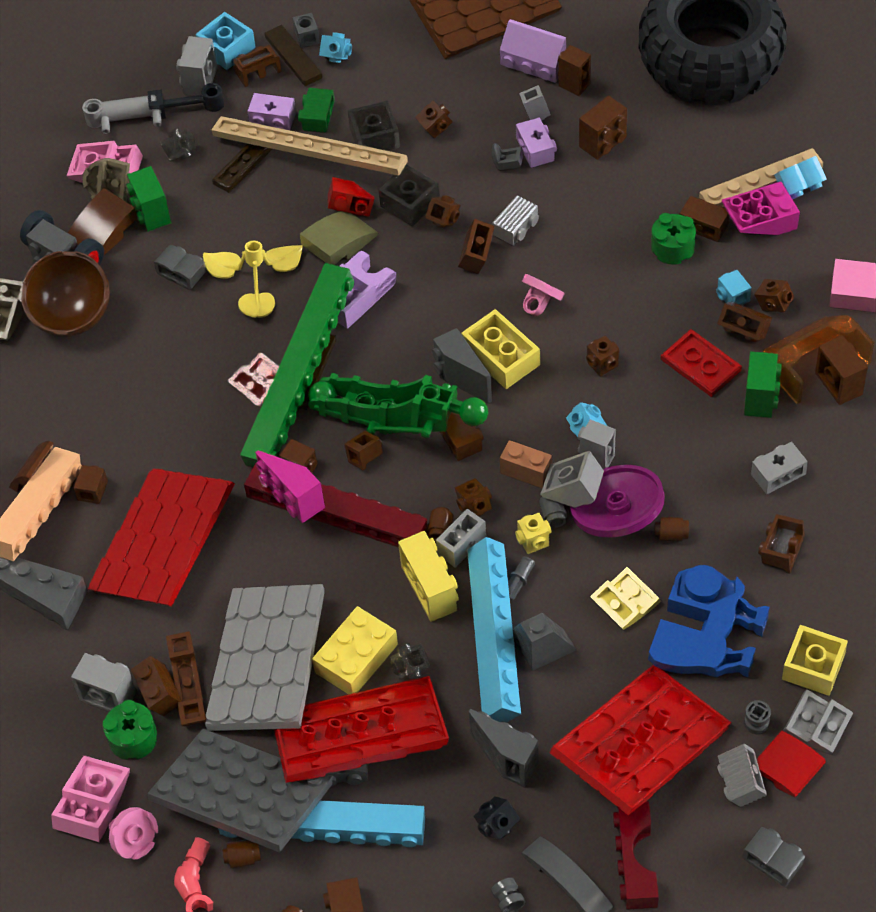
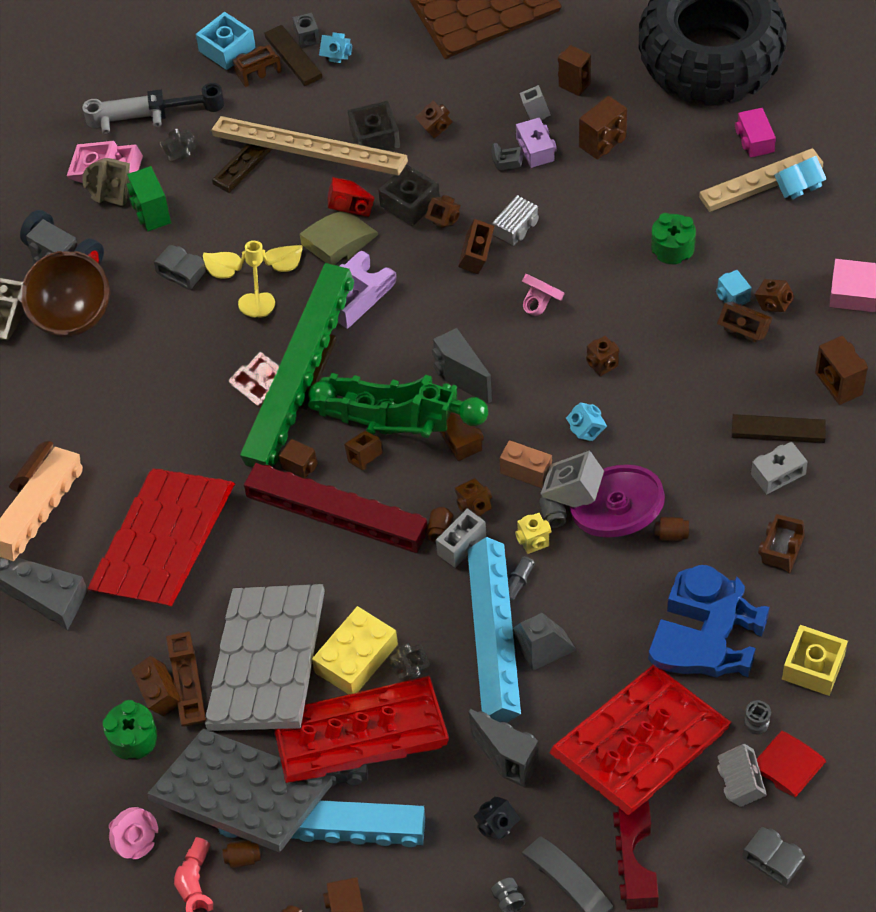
(90, 484): reddish brown brick -> none
(90, 798): bright pink slope -> none
(102, 682): light grey brick -> none
(104, 220): reddish brown slope -> none
(197, 65): light grey brick -> none
(272, 111): lavender brick -> none
(291, 485): dark pink slope -> none
(316, 109): green brick -> none
(428, 575): light yellow brick -> none
(502, 348): light yellow brick -> none
(531, 50): lavender slope -> none
(599, 440): light grey brick -> none
(625, 598): light yellow slope -> none
(701, 362): red tile -> none
(707, 217): reddish brown brick -> none
(755, 132): none -> dark pink brick
(762, 384): green brick -> none
(763, 210): dark pink slope -> none
(778, 428): none -> dark brown tile
(808, 339): clear orange windscreen -> none
(818, 722): light grey slope -> none

